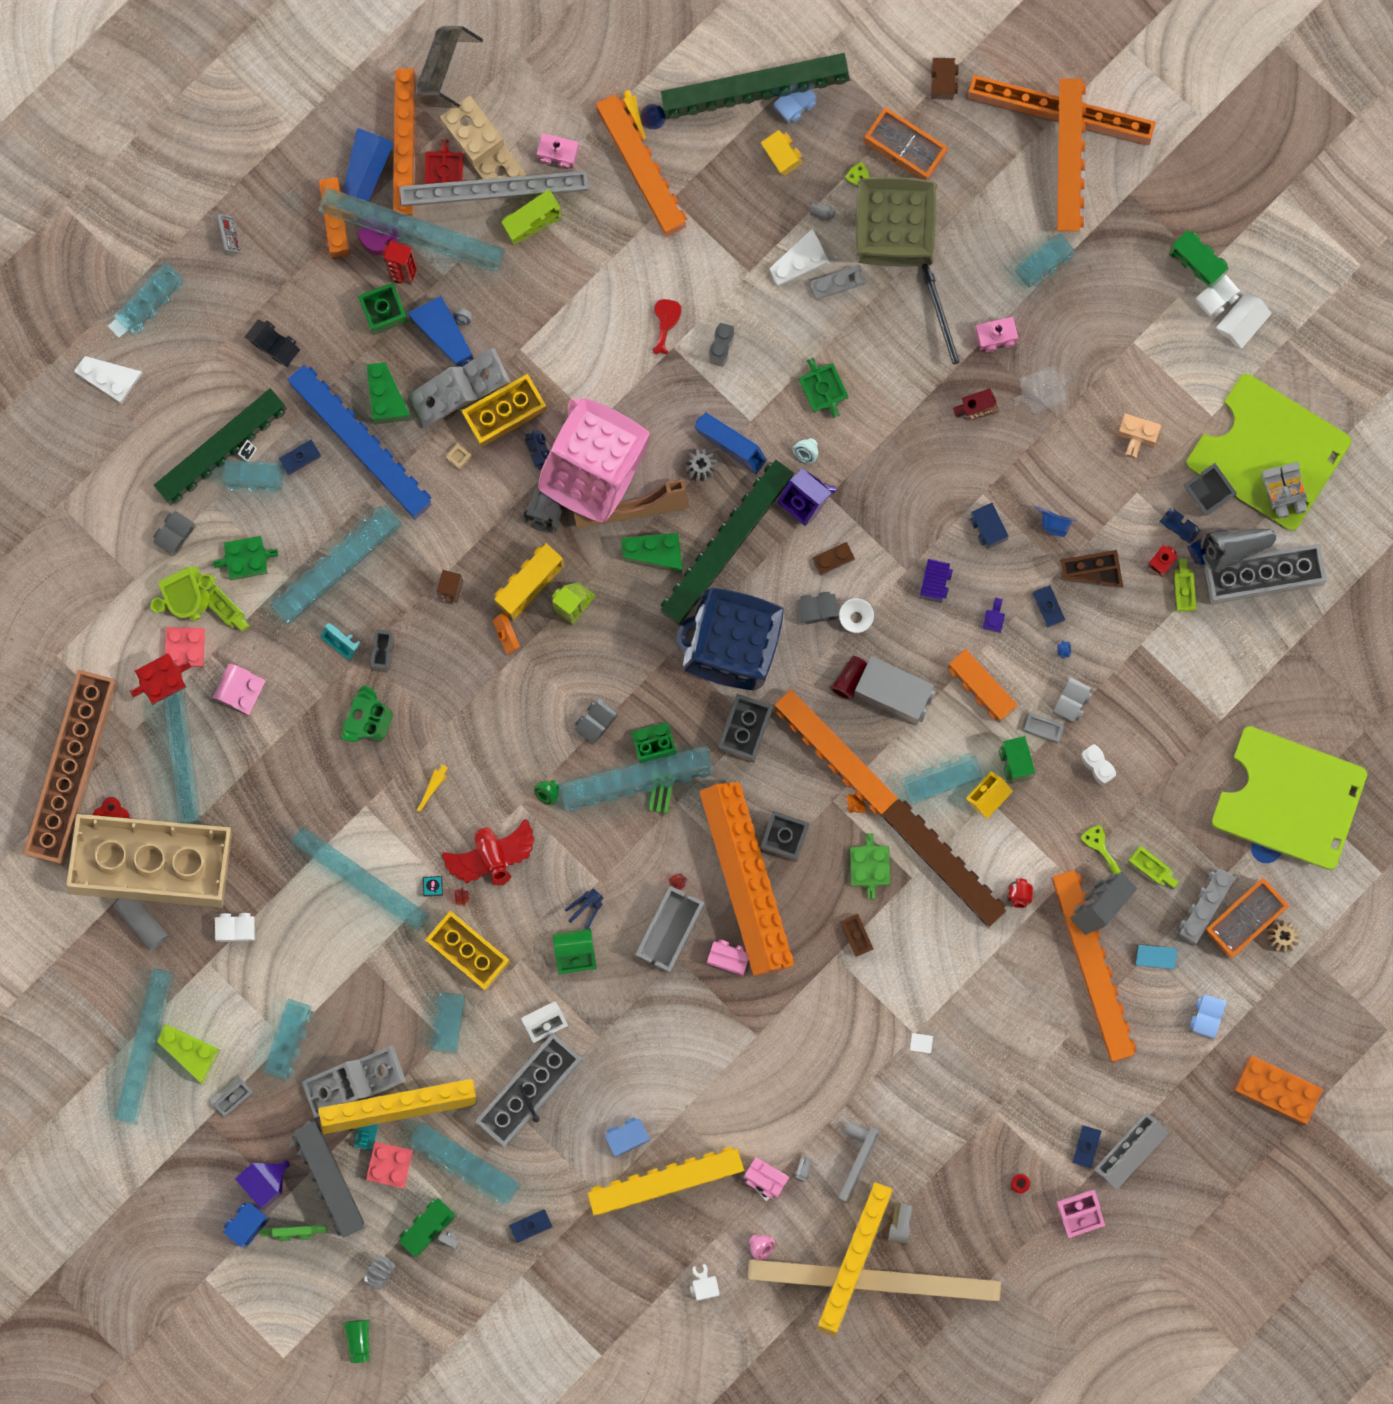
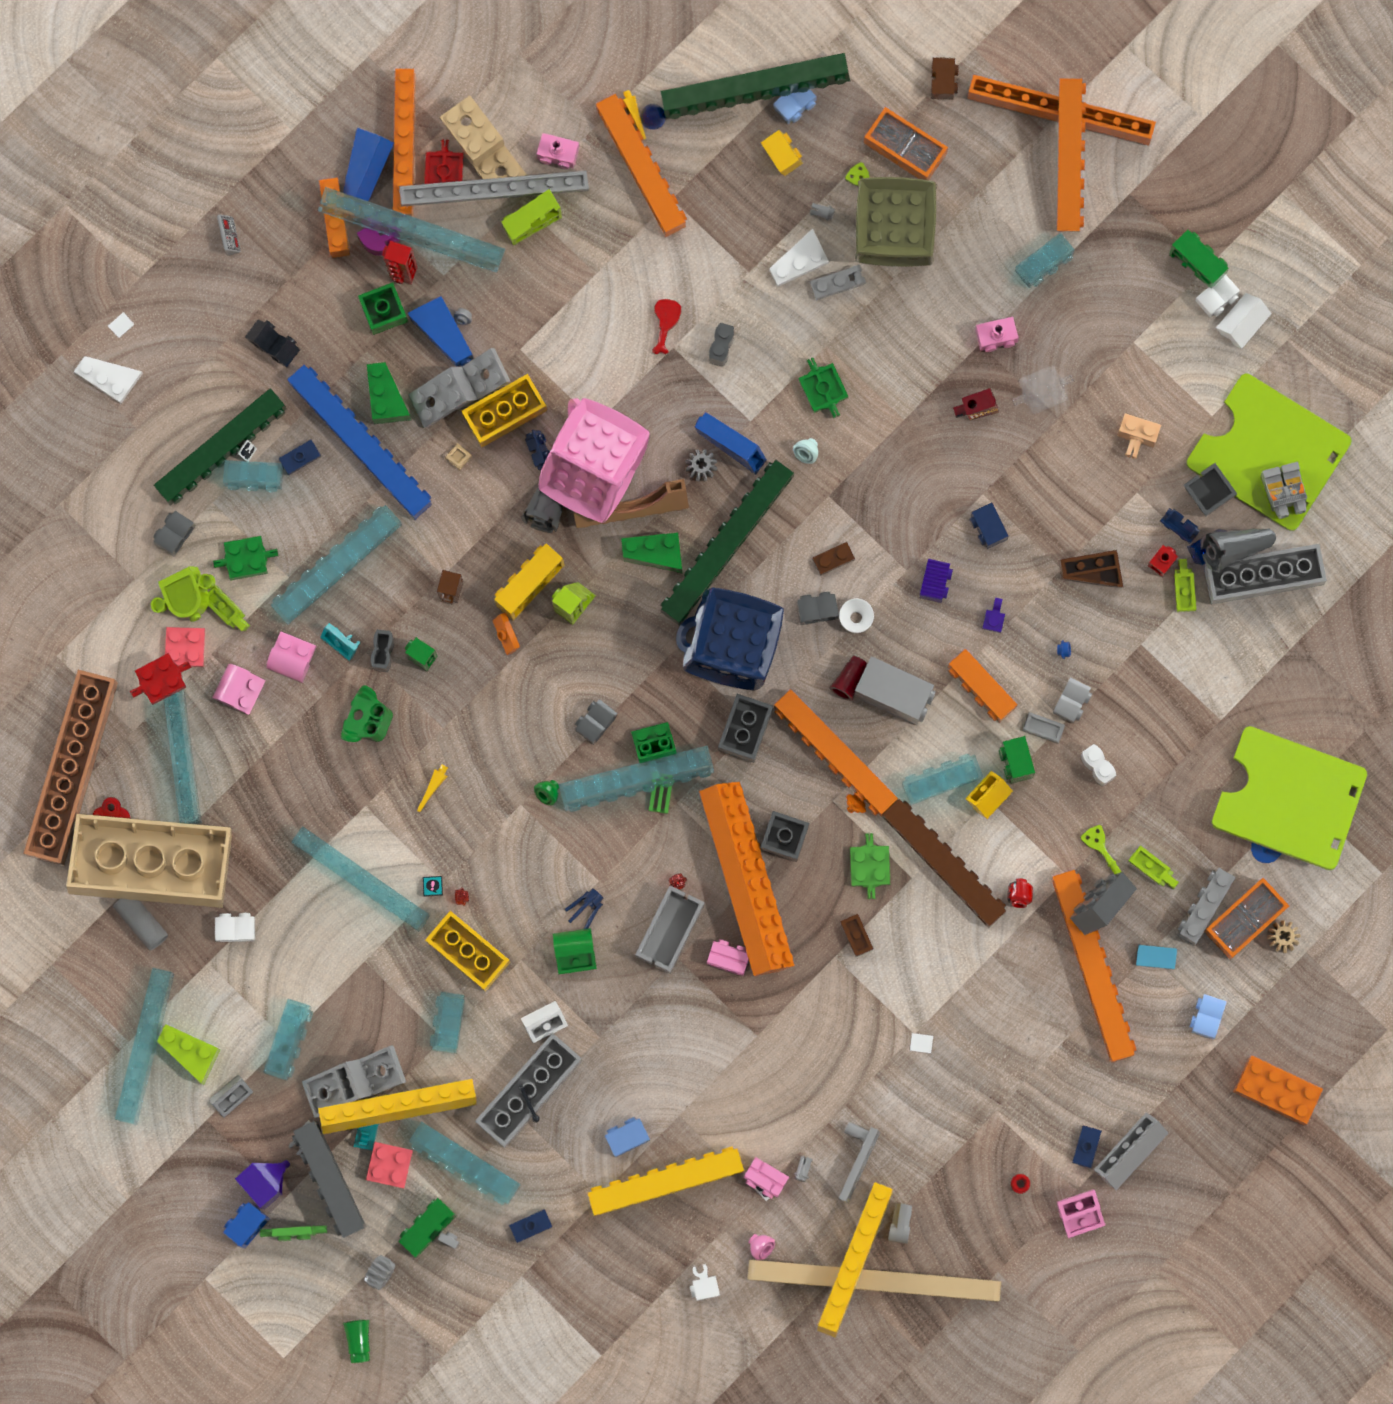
(149, 298): clear light blue brick -> none
(291, 657): none -> bright pink brick
(420, 653): none -> green brick
(437, 64): clear smoke windscreen -> none
(491, 855): red animal -> none
(805, 496): dark purple piece -> none
(929, 280): black bar -> none
(1048, 606): dark blue plate -> none
(1054, 523): blue piece -> none

